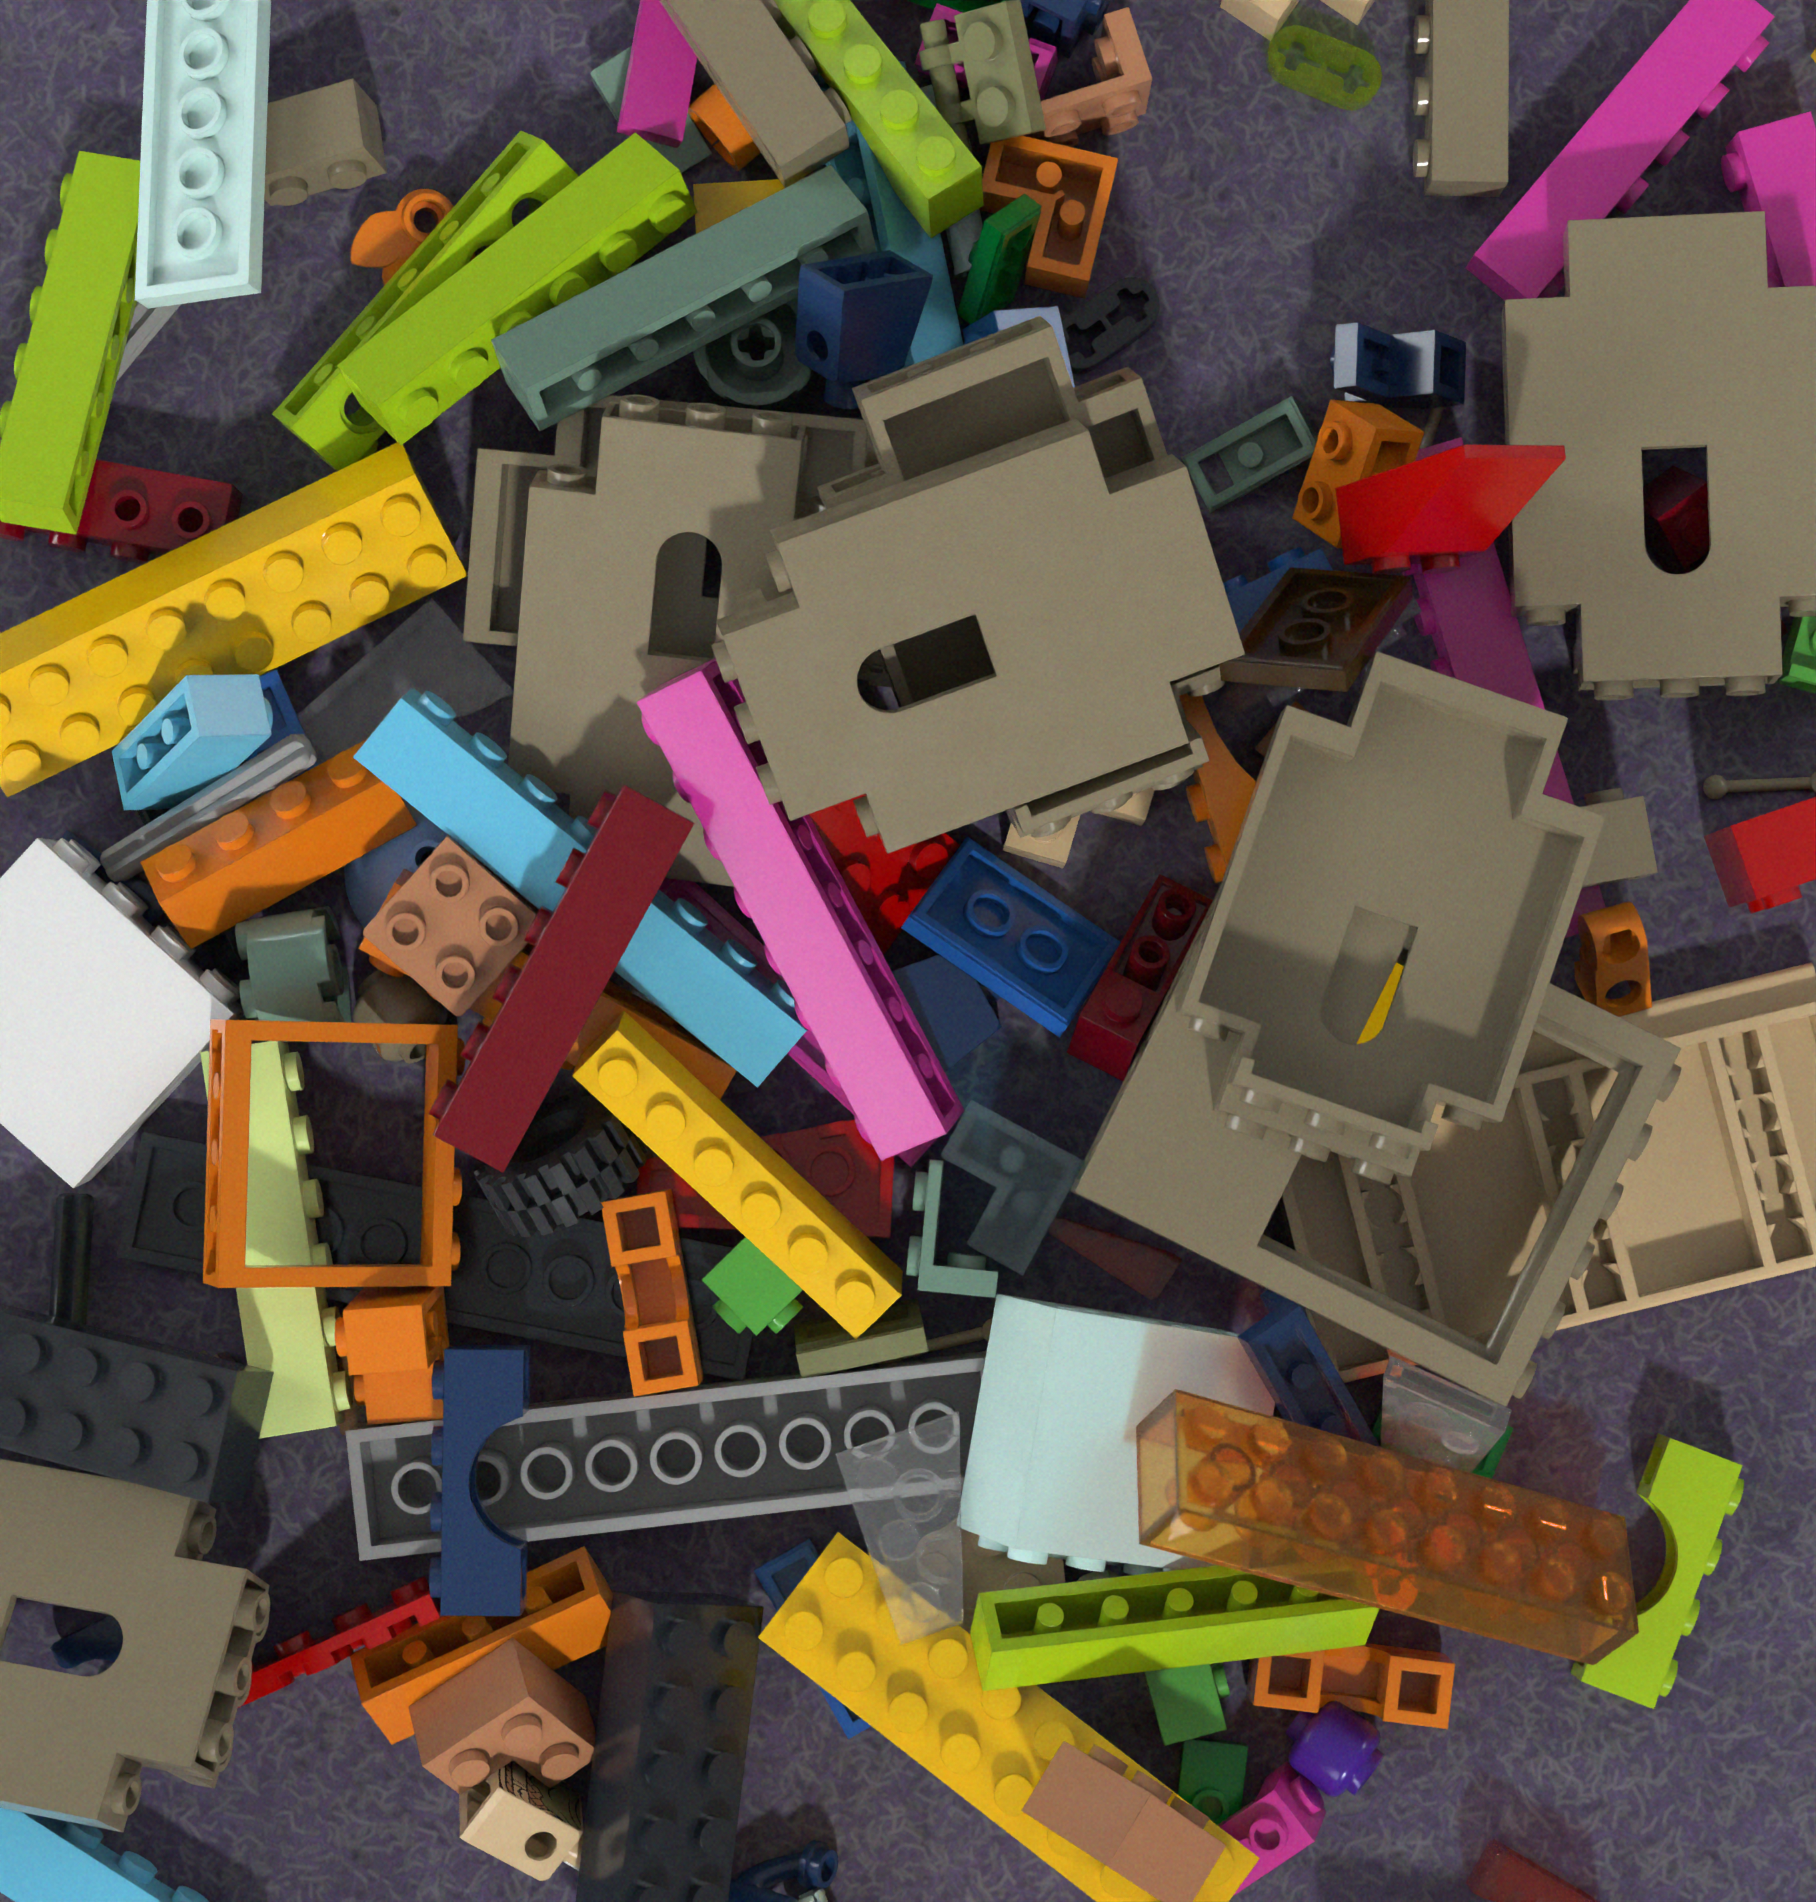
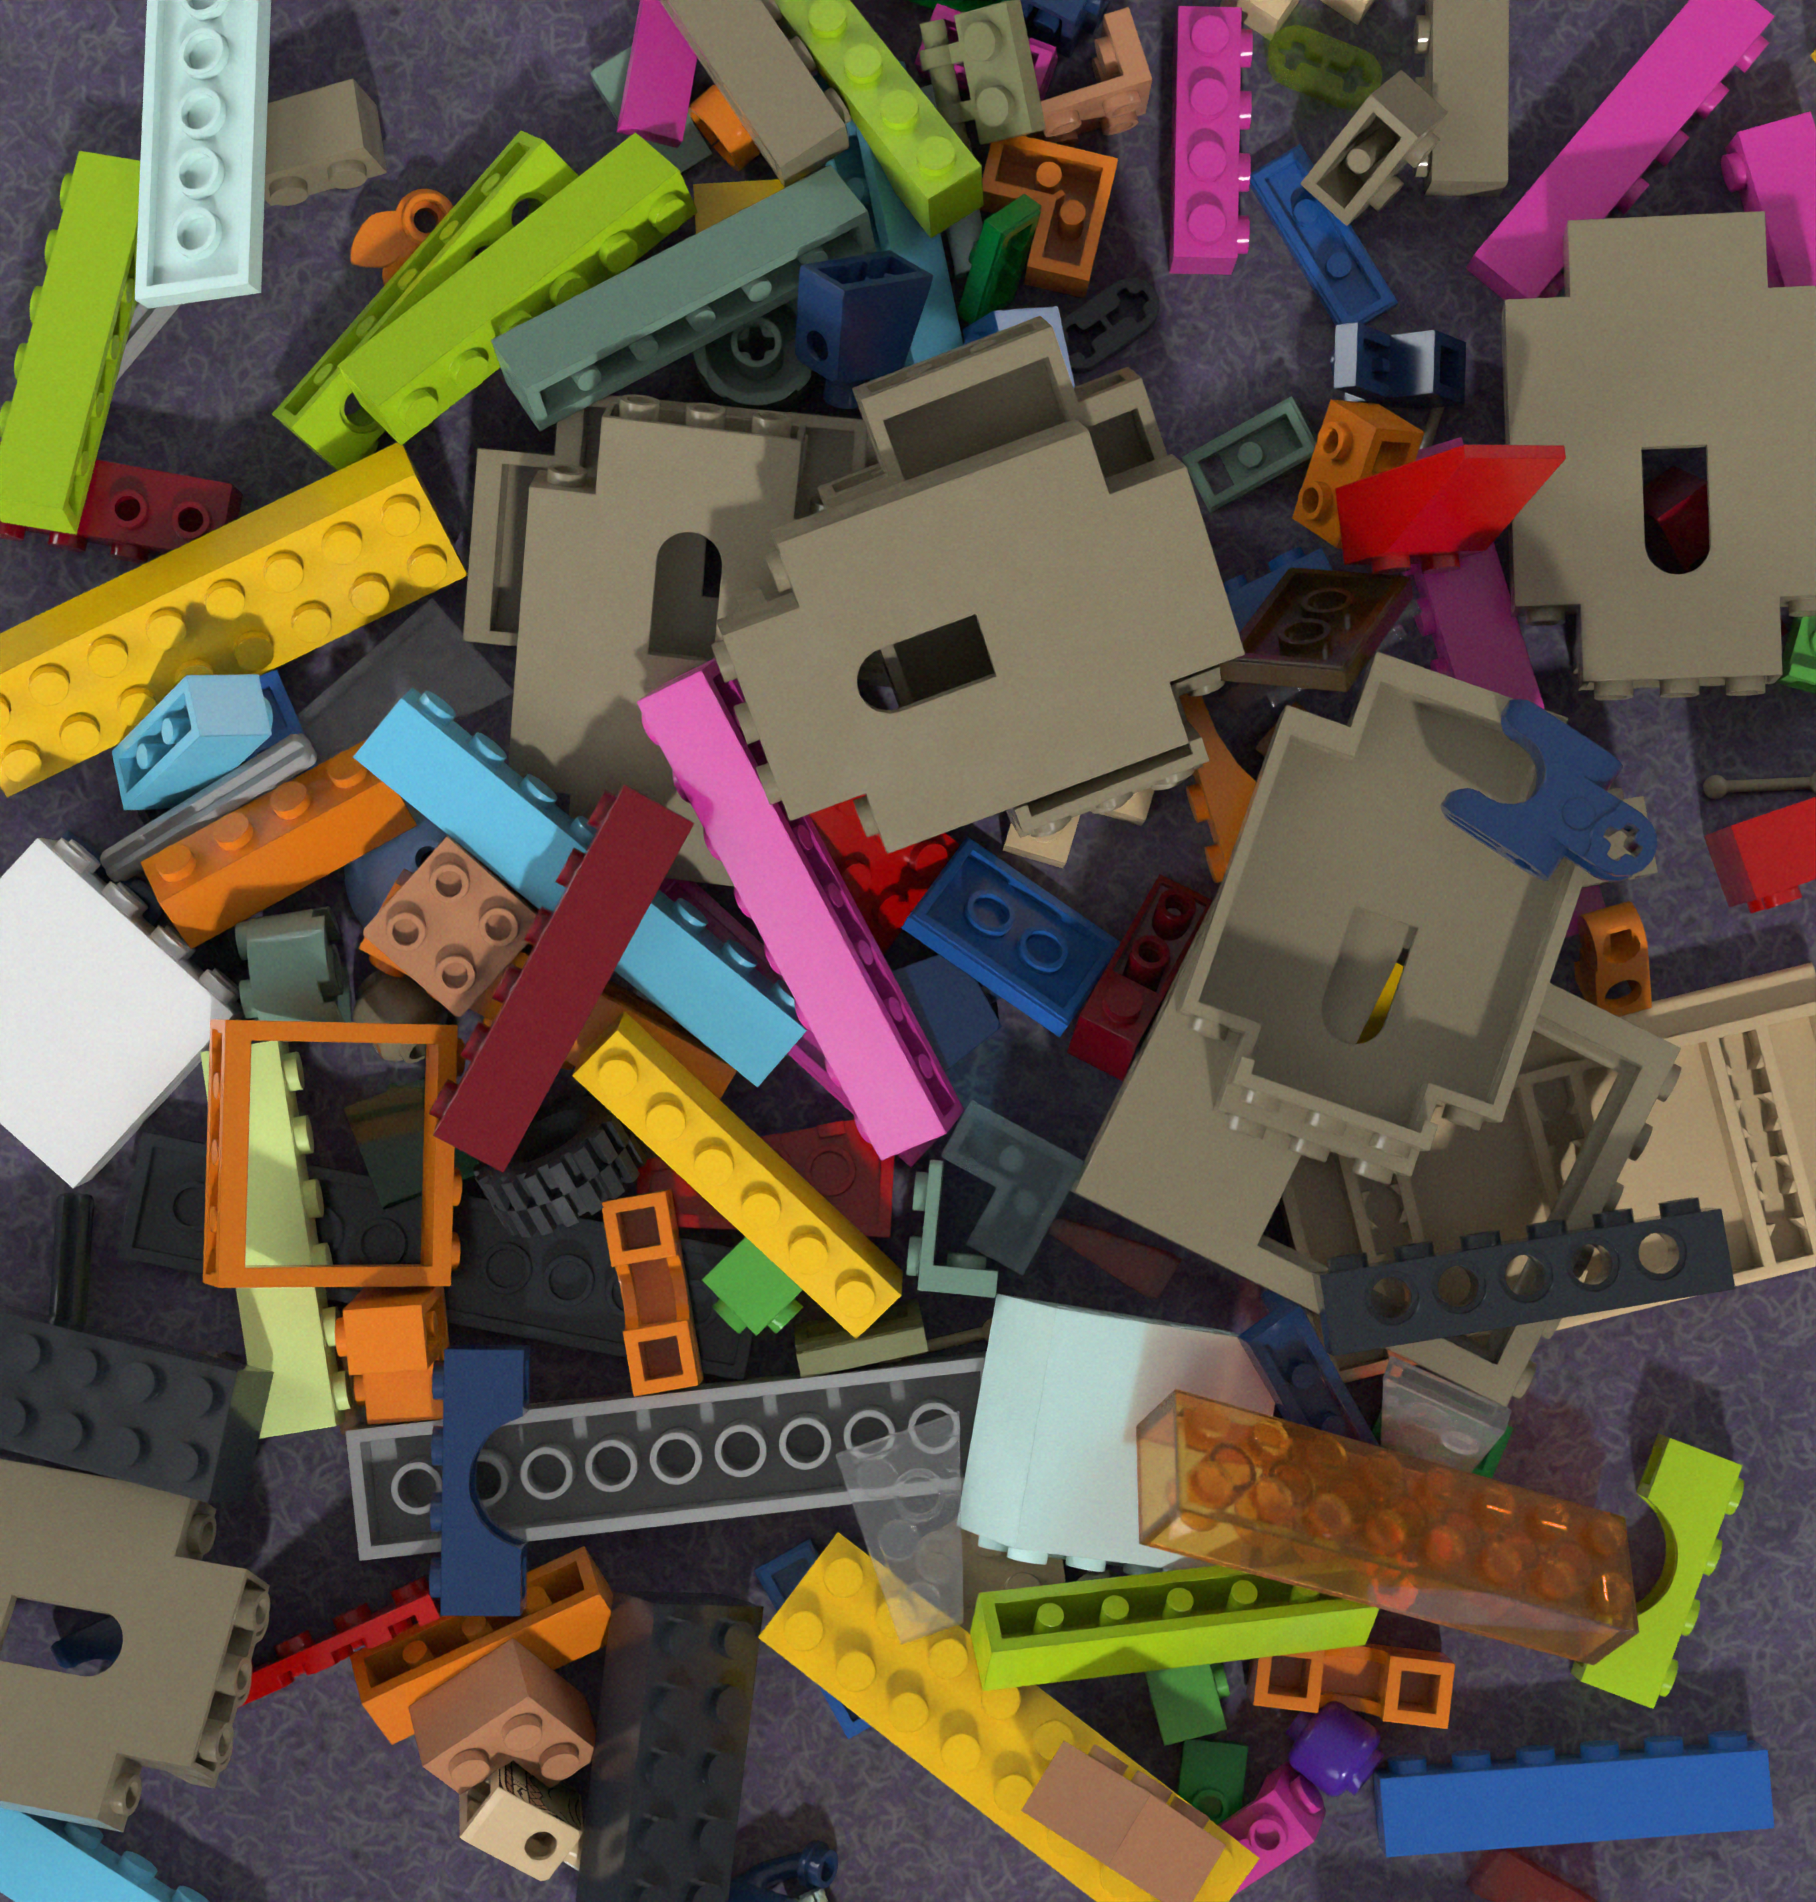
(392, 1142): none -> piece
(1206, 139): none -> dark pink brick
(1321, 243): none -> blue tile
(1373, 148): none -> dark tan brick
(1566, 810): none -> dark blue piece
(1572, 1796): none -> blue brick
(1694, 1266): none -> black brick

